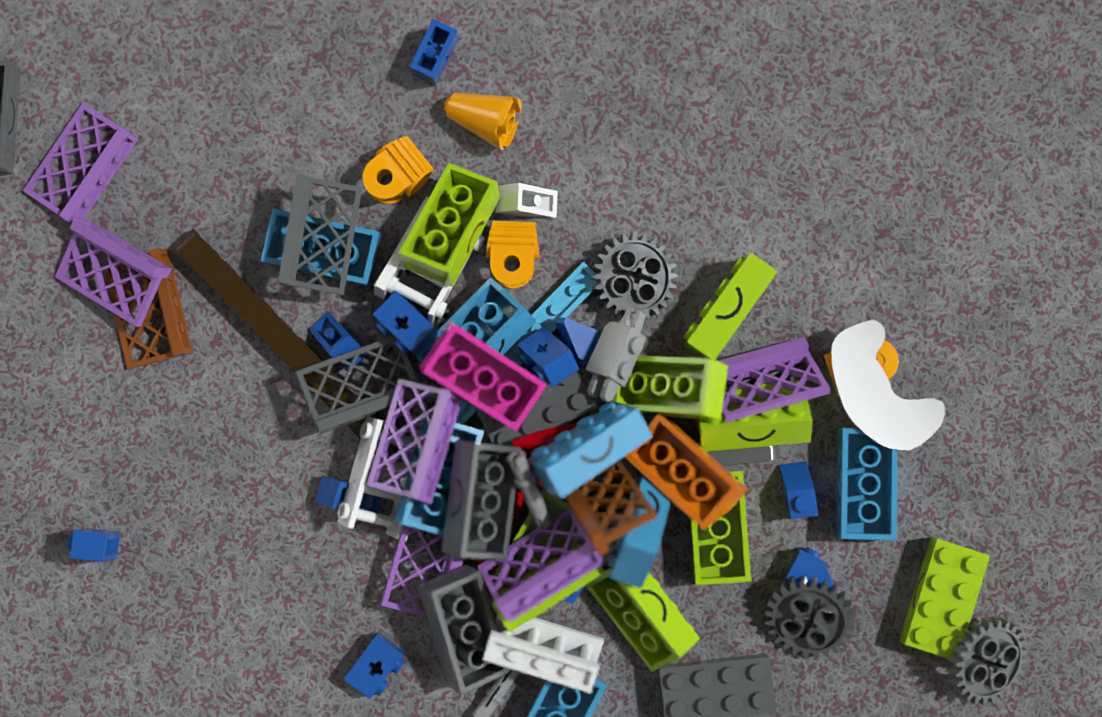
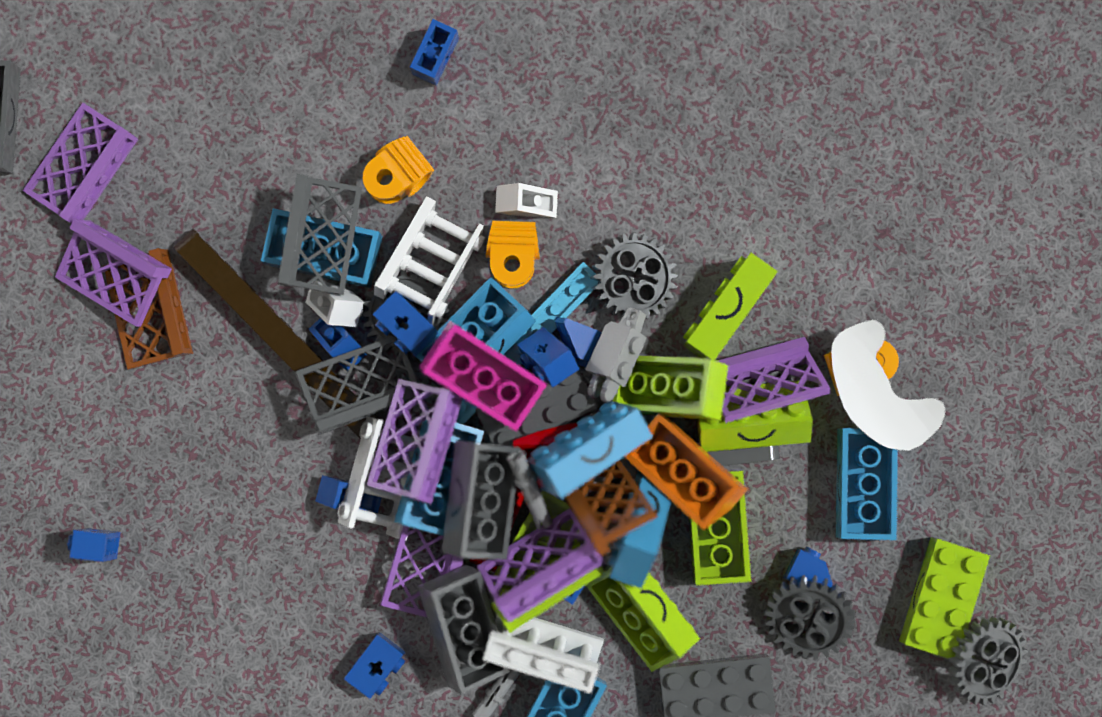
(335, 308): none -> white slope
(450, 224): lime brick -> none
(485, 116): light orange cone -> none
(798, 490): blue slope -> none

